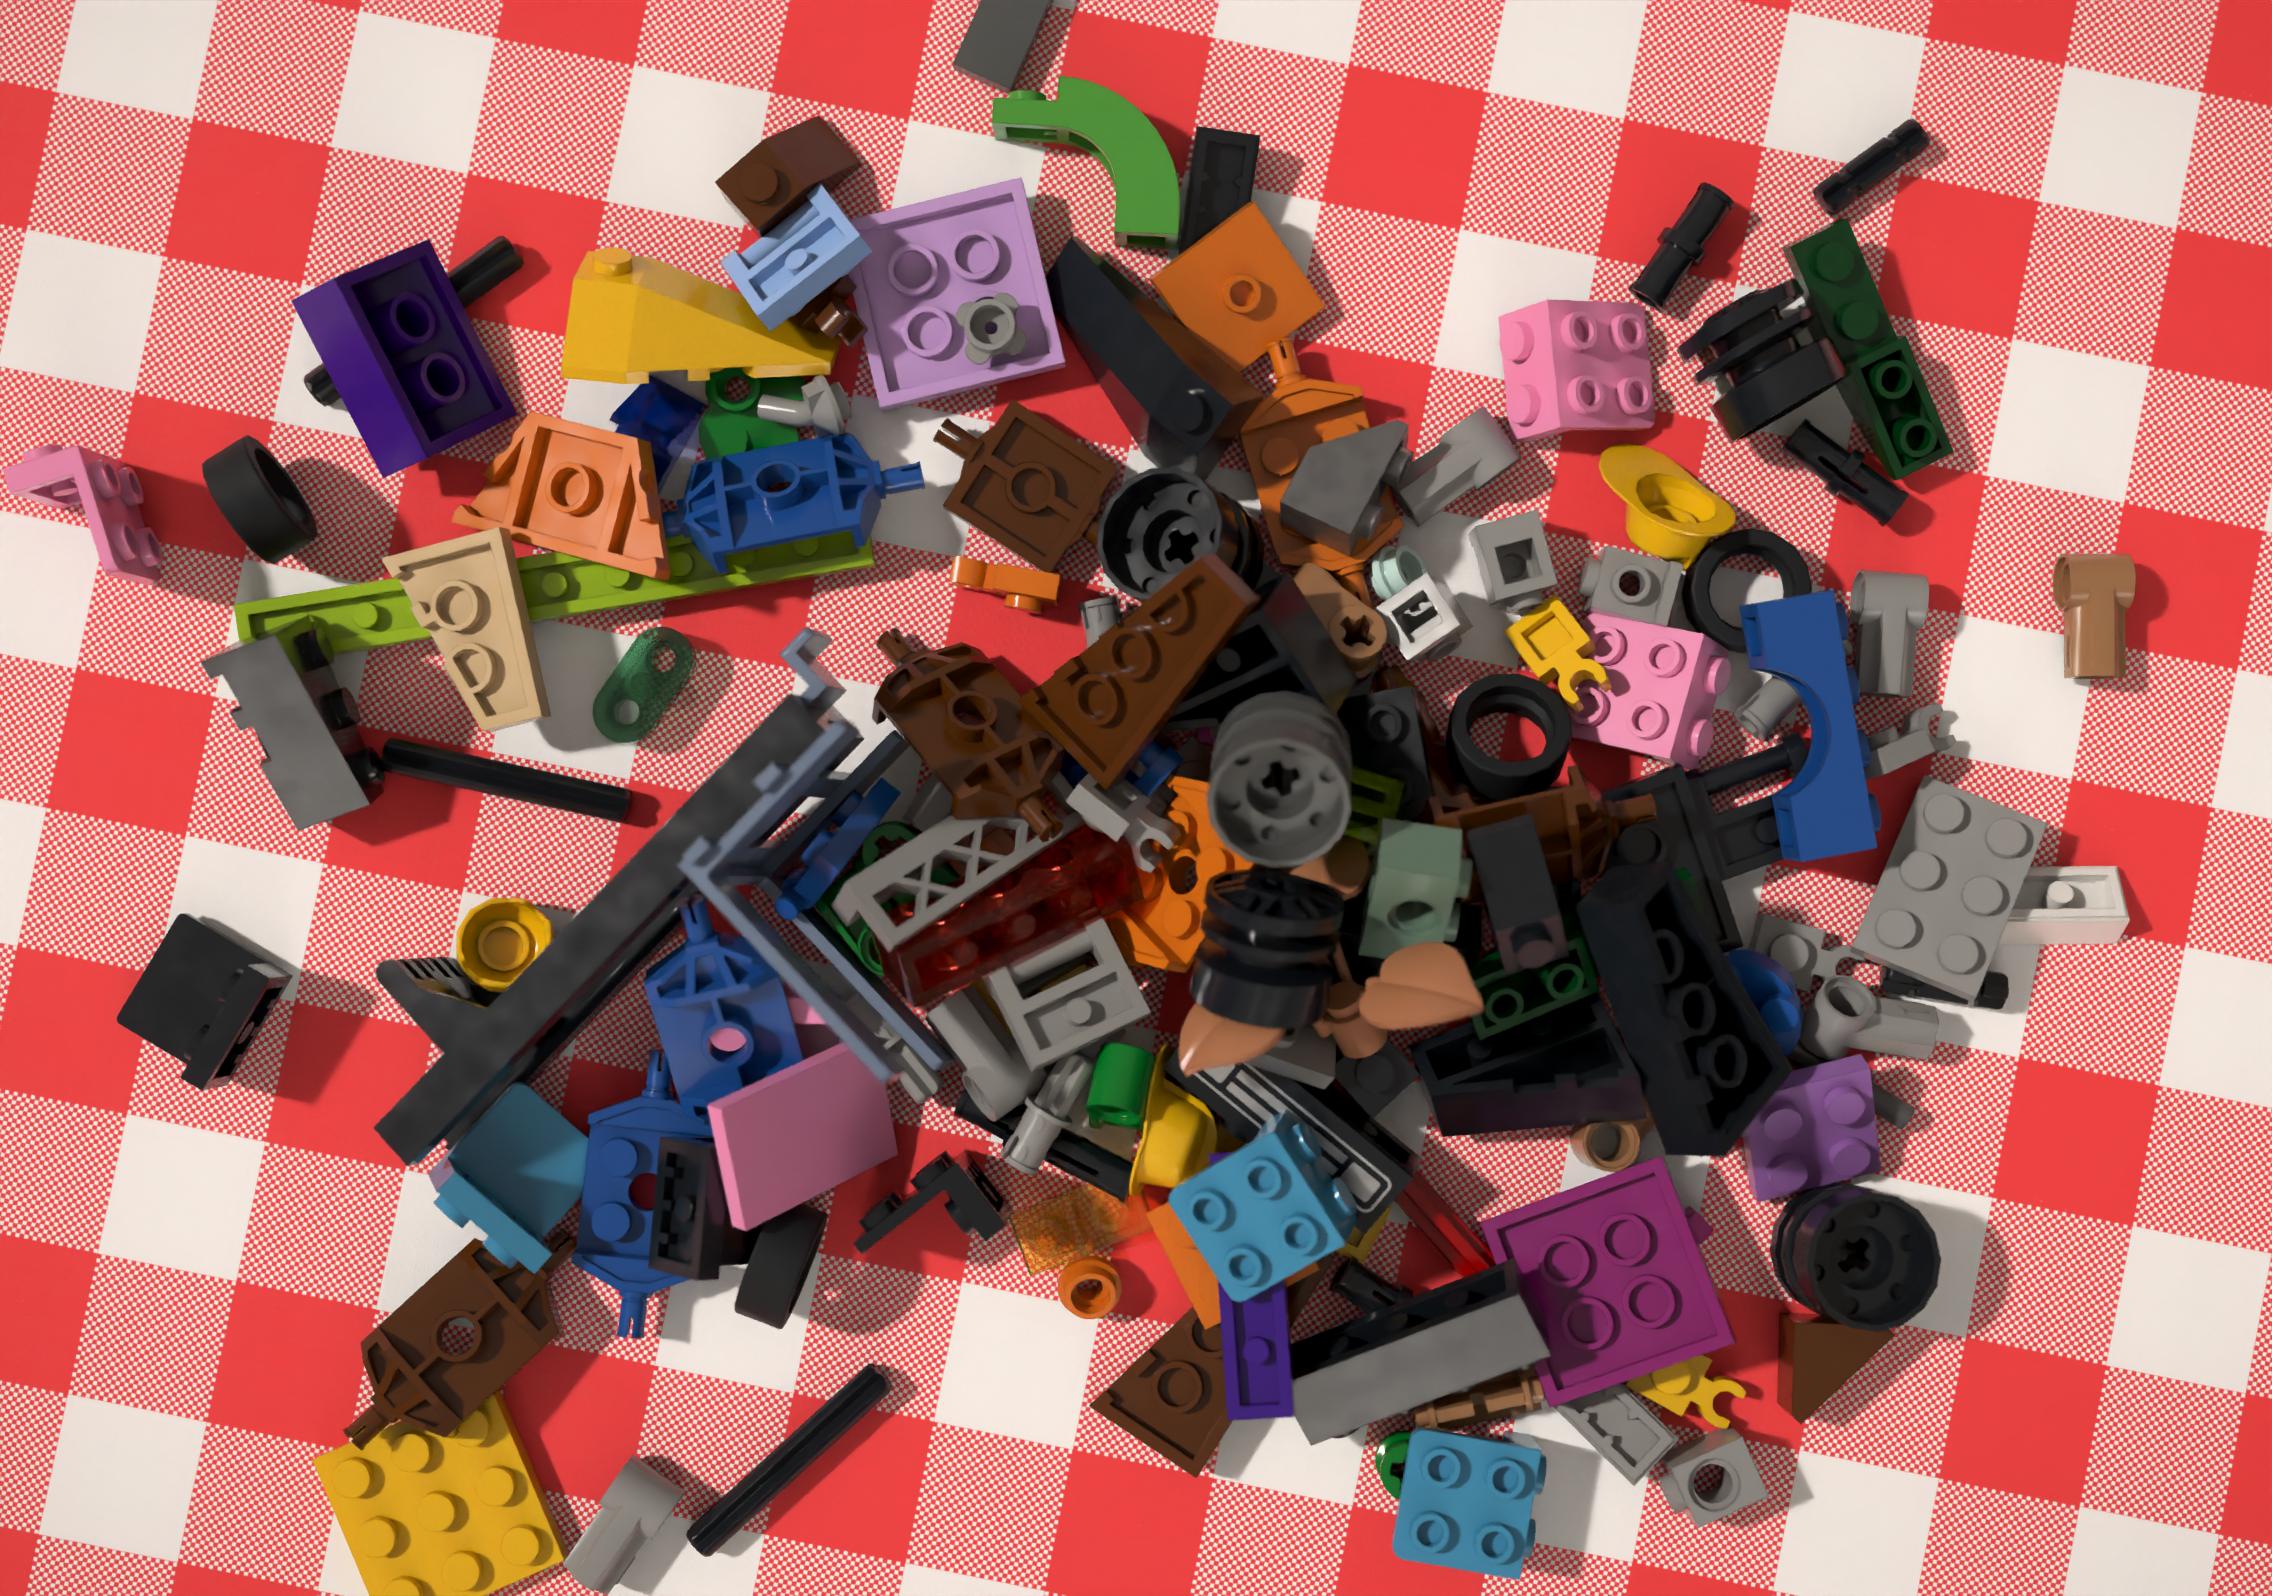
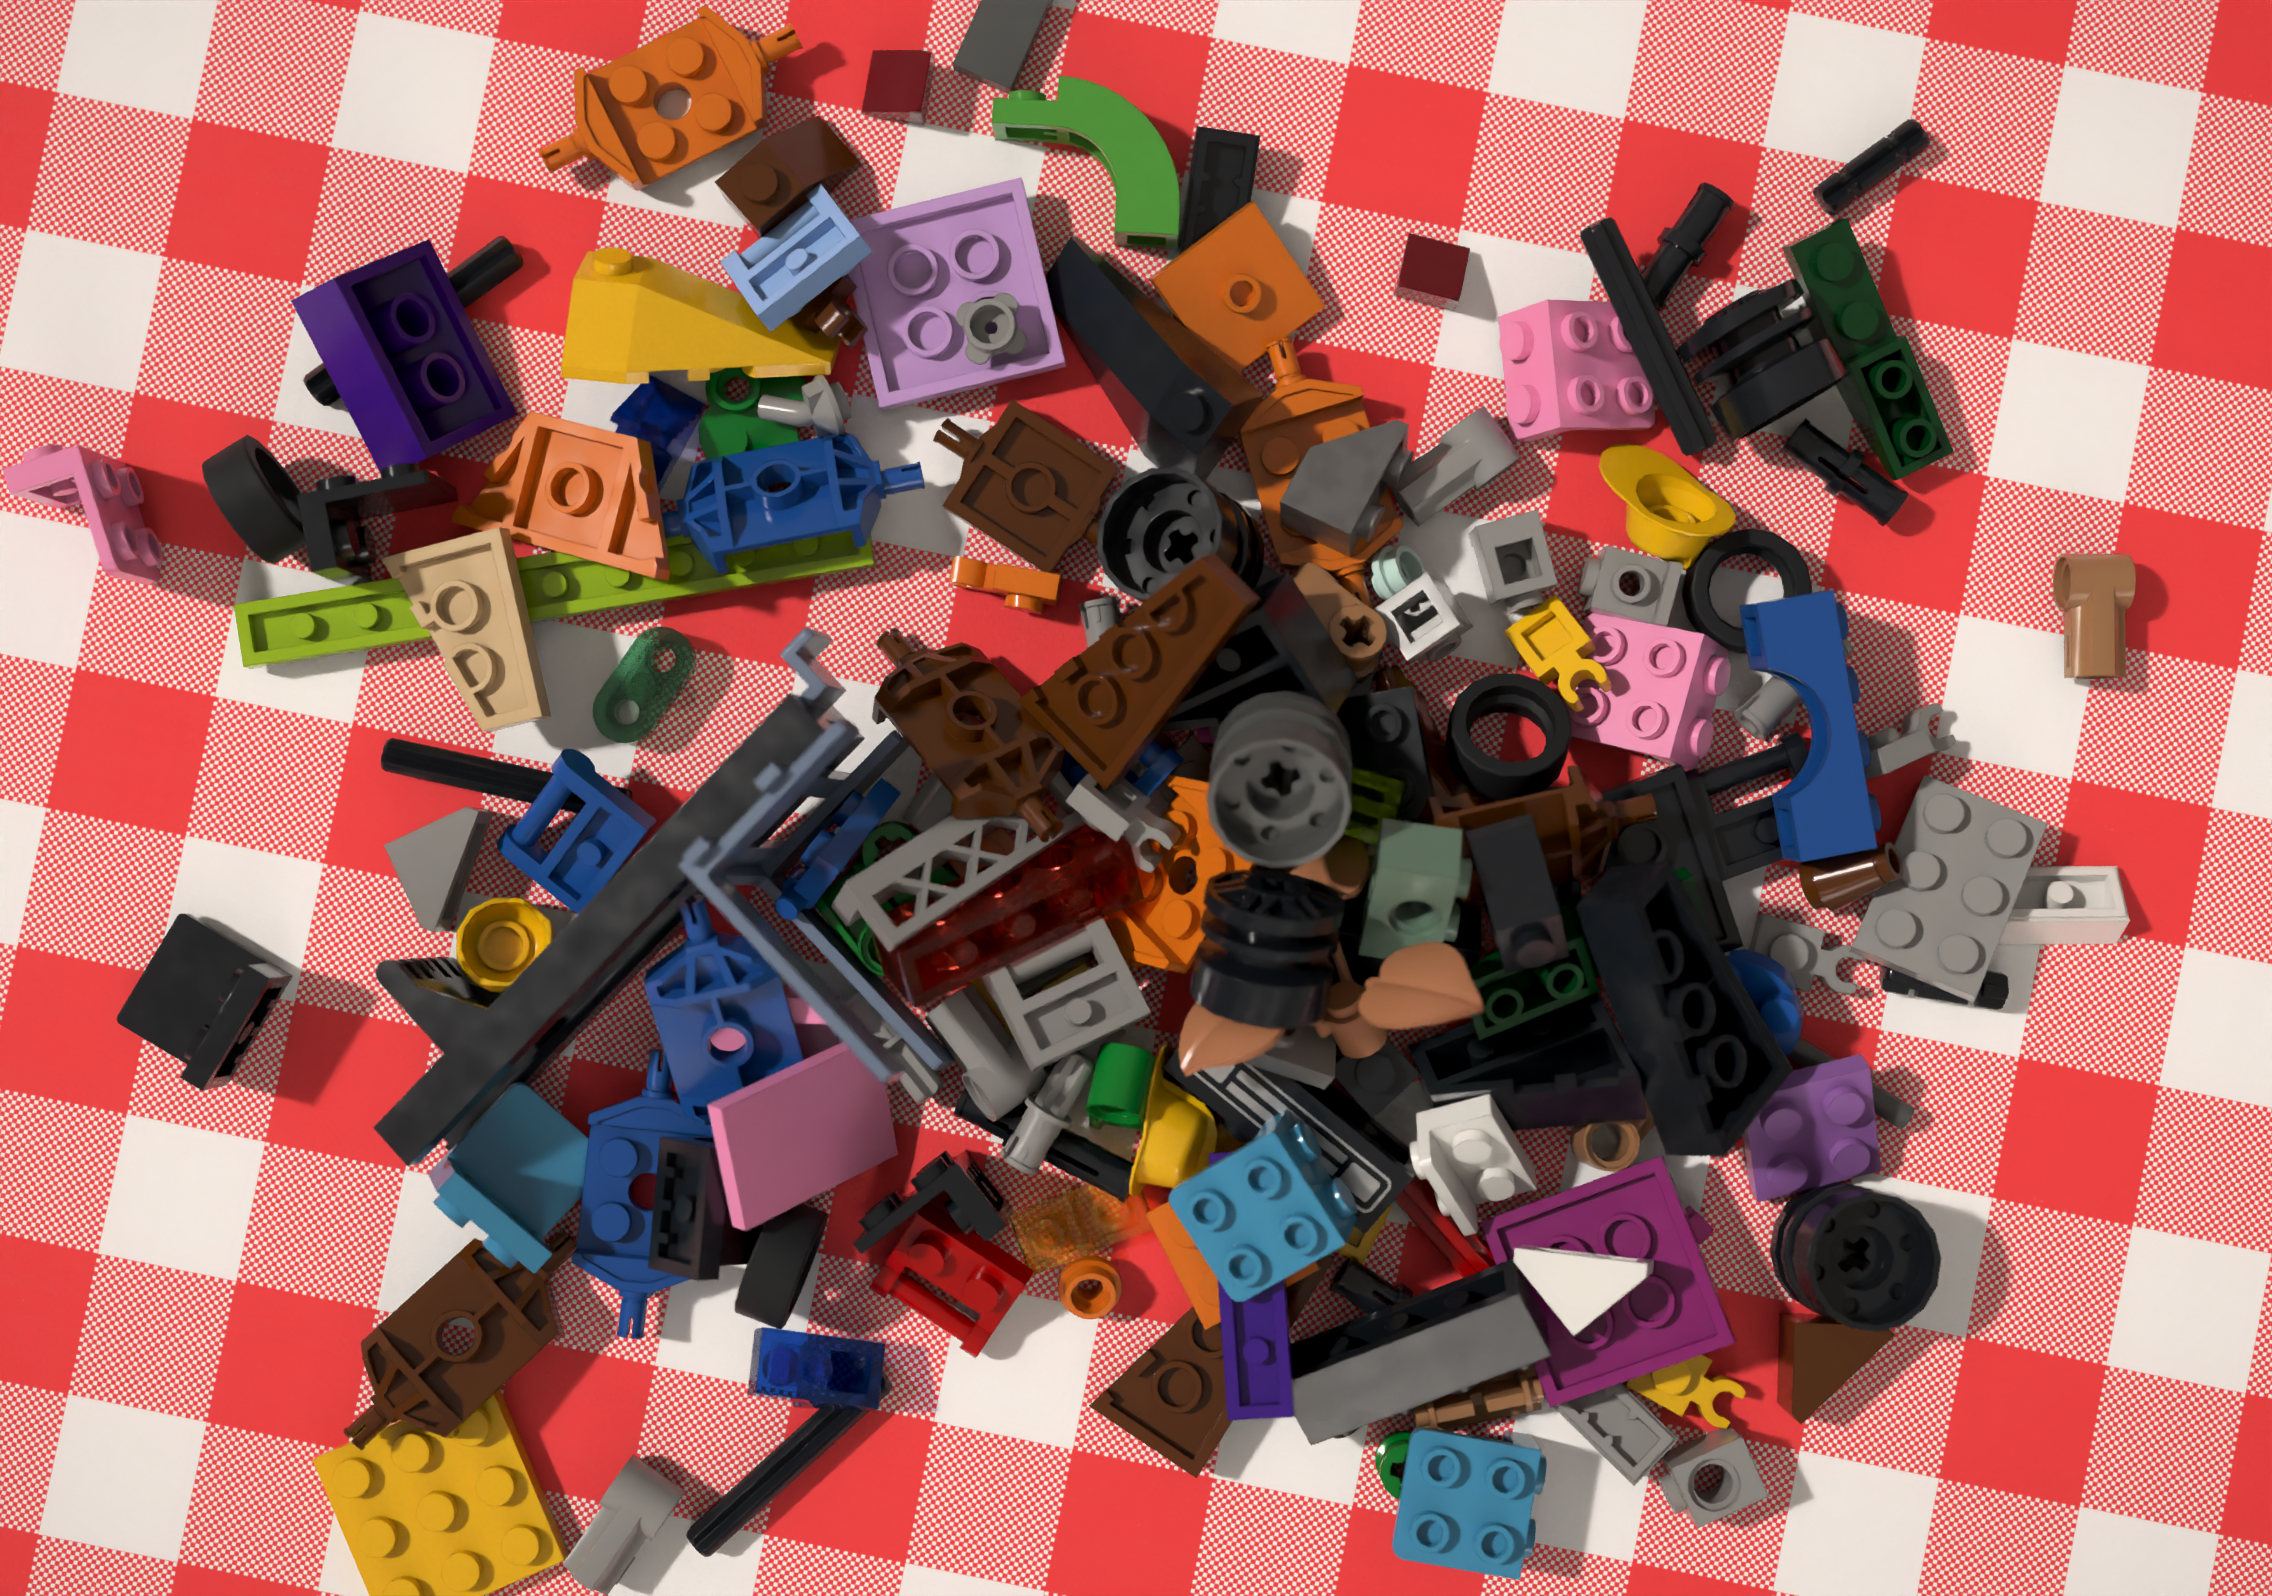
(301, 721): wedge -> none
(333, 515): none -> black bracket
(438, 863): none -> light grey slope
(592, 845): none -> blue plate
(620, 100): none -> orange plate
(816, 1370): none -> clear blue slope
(899, 85): none -> dark red slope
(961, 1266): none -> red plate
(1432, 272): none -> dark red slope
(1469, 1158): none -> white bracket
(1580, 1283): none -> white slope
(1648, 336): none -> black axle
(1849, 877): none -> reddish brown cone
(1850, 1016): light grey piece -> none
(1887, 617): light grey piece -> none

